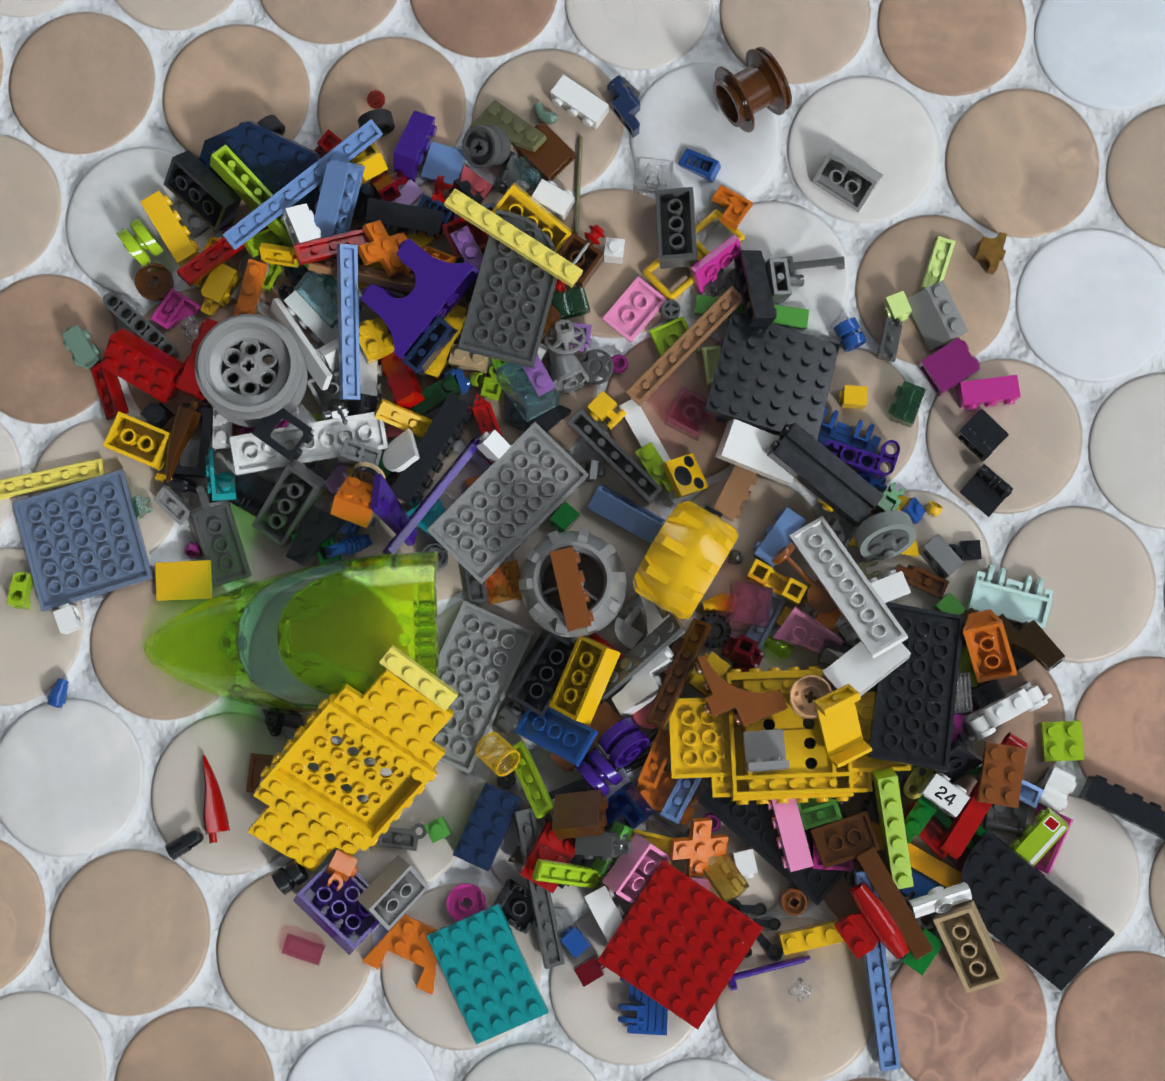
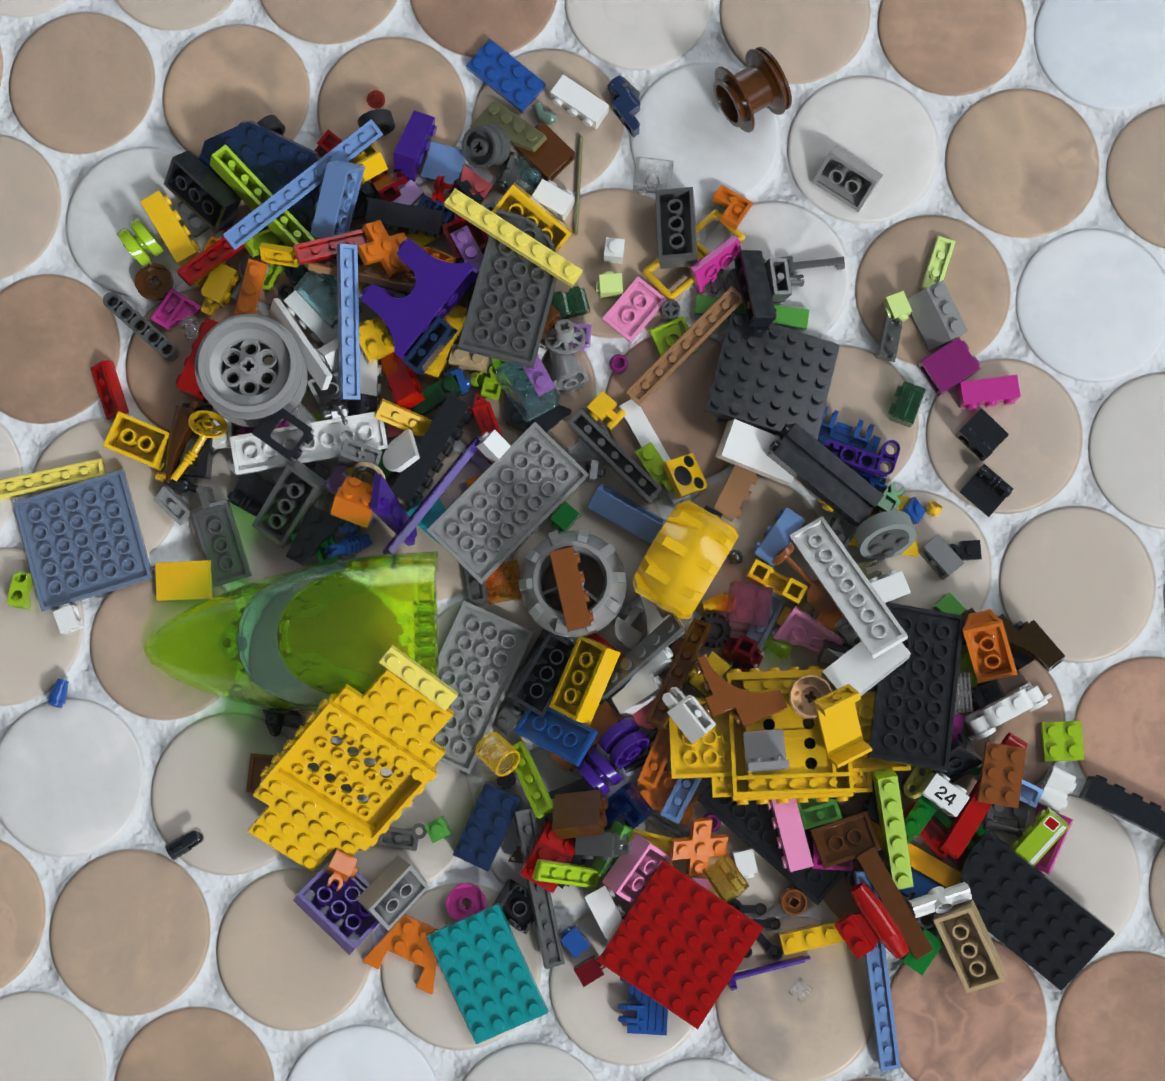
(79, 343): sand green brick -> none
(139, 506): clear green tile -> none
(142, 365): red brick -> none
(157, 414): black window -> none
(192, 549): magenta hinge -> none
(205, 432): none -> yellow dish
(214, 812): red piece -> none
(220, 485): teal bracket -> none
(287, 878): black wheel -> none
(300, 224): white brick -> none
(303, 949): clear pink tile -> none
(442, 552): dark grey wheel -> none
(506, 76): none -> blue plate
(583, 255): reddish brown brick -> none
(597, 365): dark grey wheel -> none
(610, 285): none -> yellowish green brick
(688, 414): clear pink brick -> none
(688, 714): none -> white hinge
(710, 358): yellowish green tile -> none
(711, 175): blue slope -> none
(849, 334): blue wheel -> none
(853, 396): yellow brick -> none
(924, 580): reddish brown hinge -> none
(991, 252): pearl gold brick -> none
(1011, 600): light aqua hinge -> none

